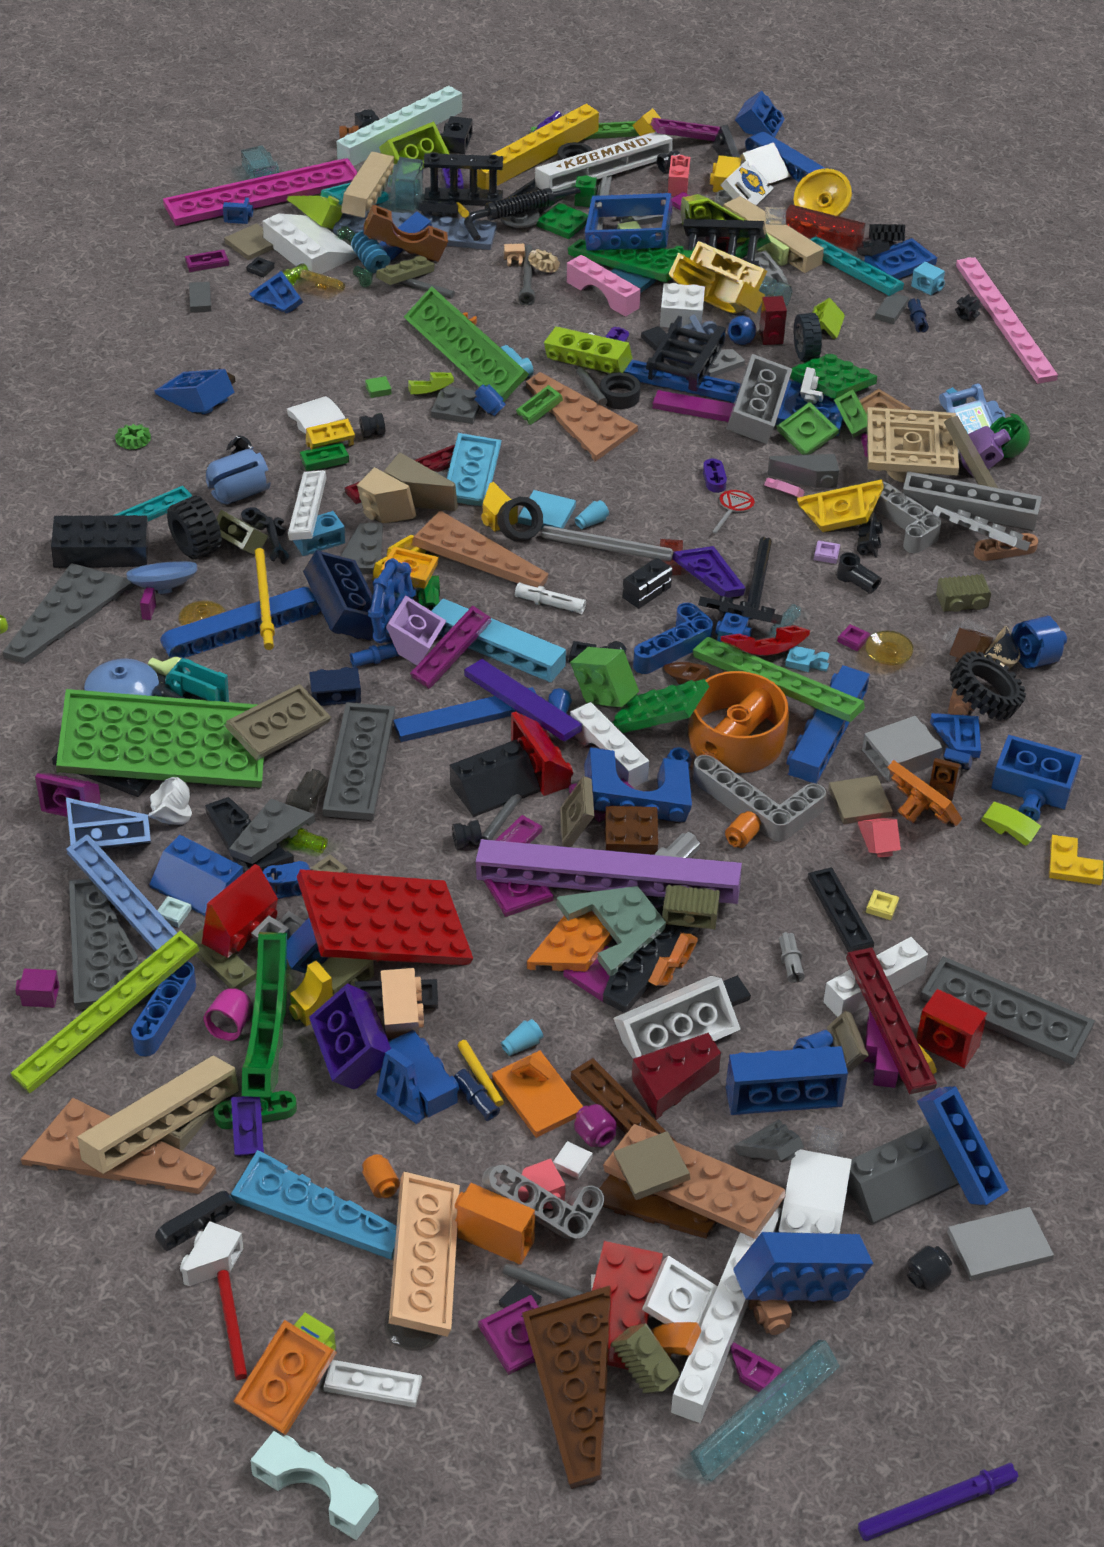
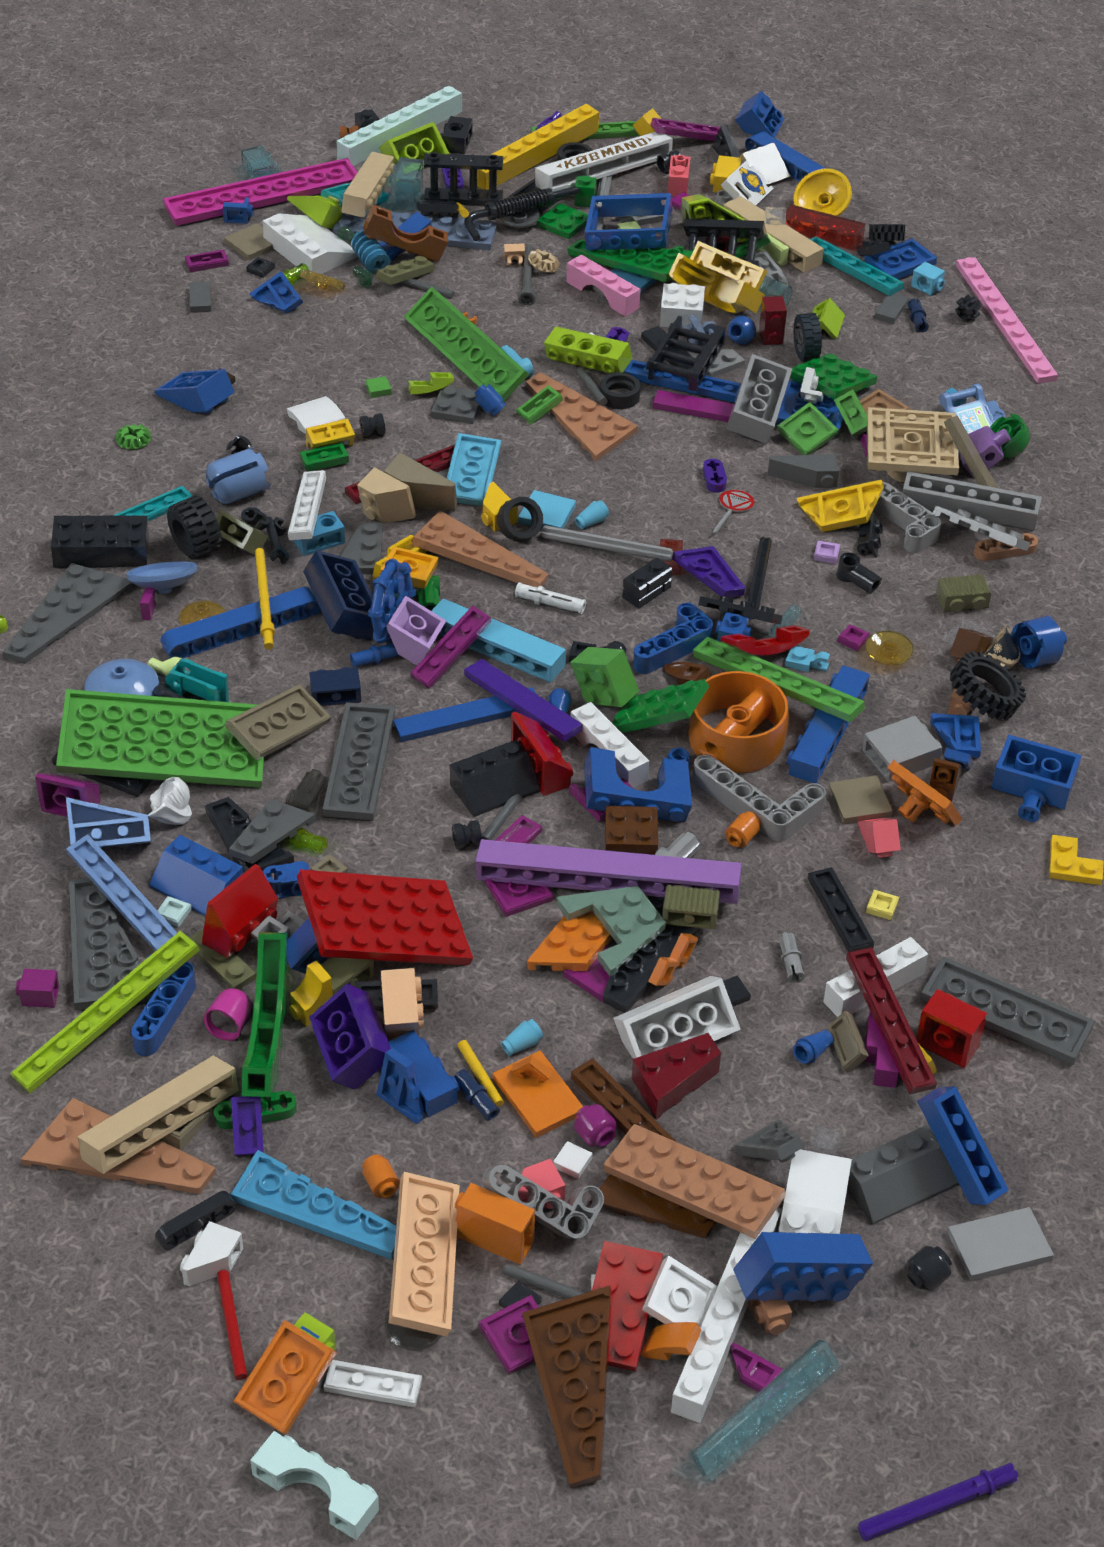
(576, 812): dark tan tile -> none
(645, 1359): olive brick -> none
(651, 1165): dark tan tile -> none
(784, 487): bright pink tile -> none
(786, 1080): blue brick -> none
(1004, 818): lime slope -> none

